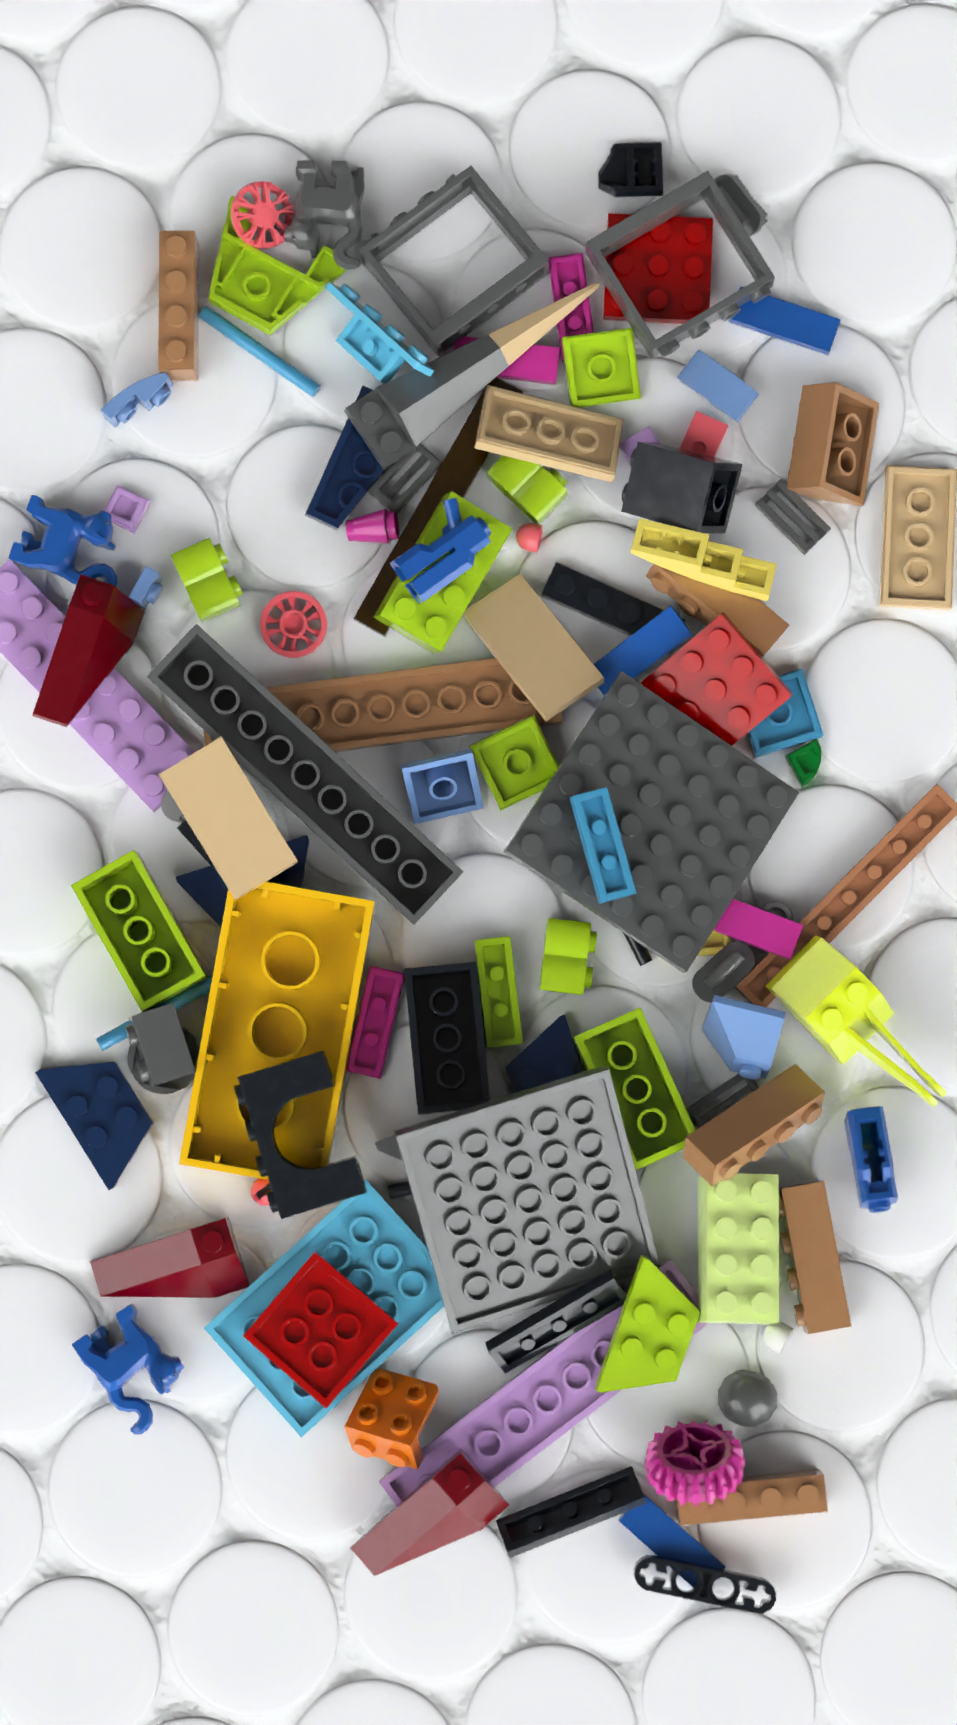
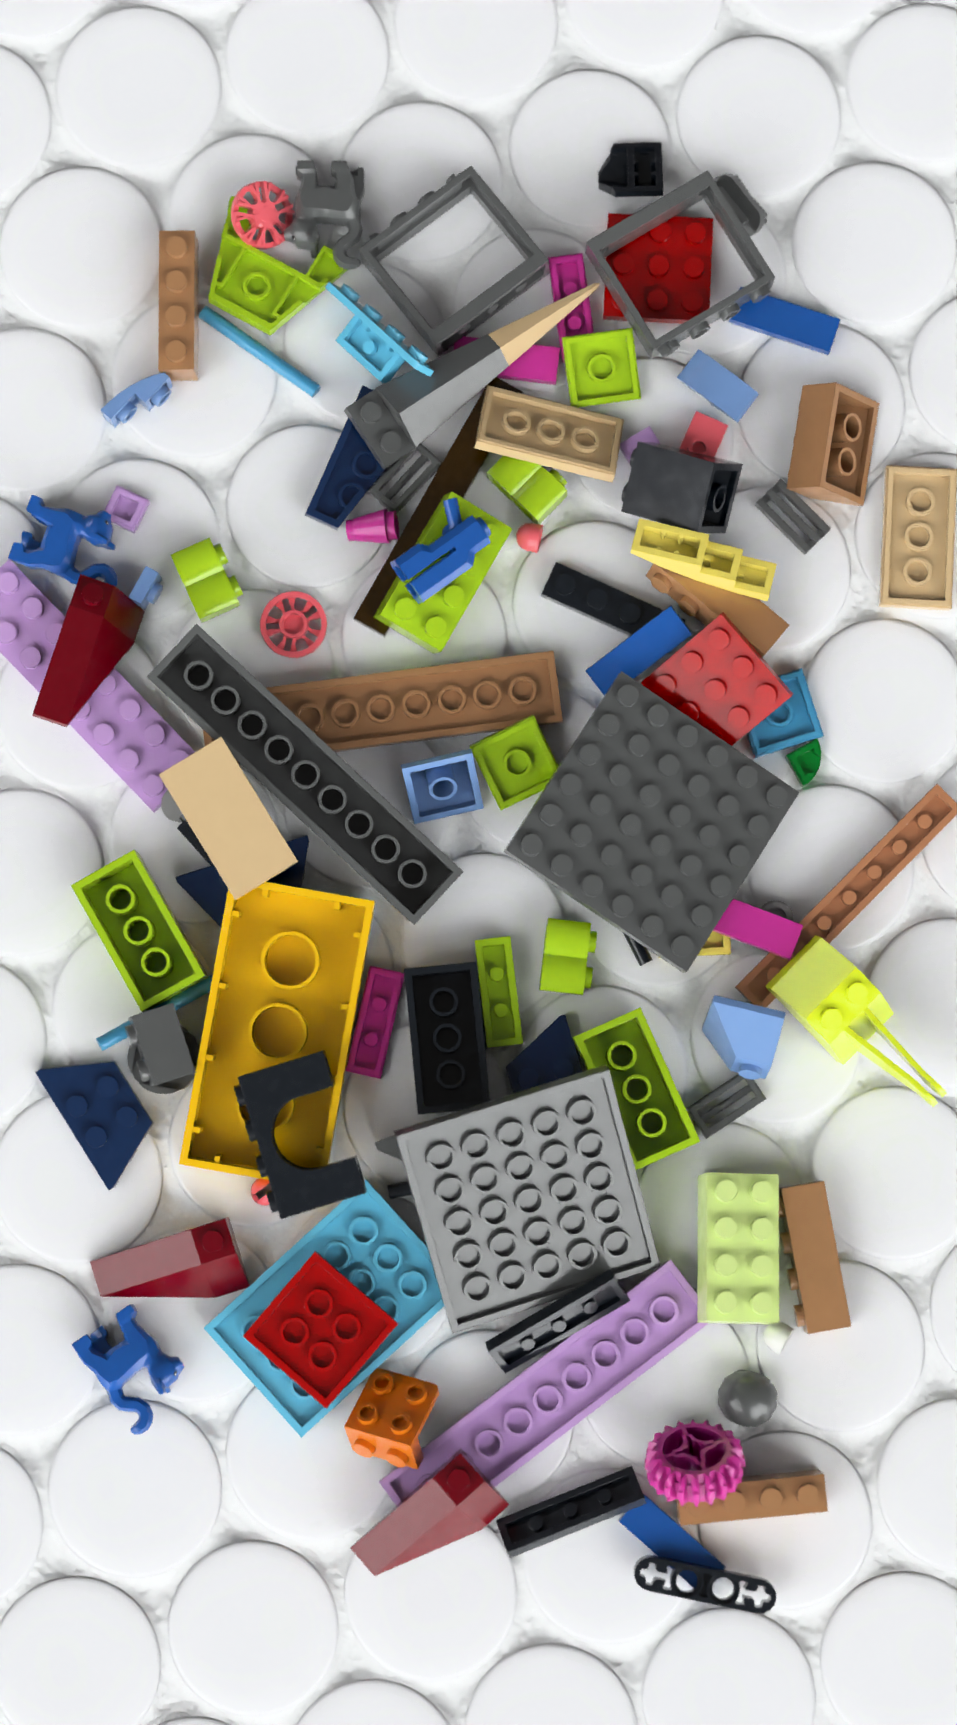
(533, 647): tan tile -> none
(602, 845): dark azure plate -> none
(649, 1333): lime wing -> none
(723, 971): dark grey piece -> none
(754, 1125): medium nougat brick -> none
(871, 1158): blue piece -> none

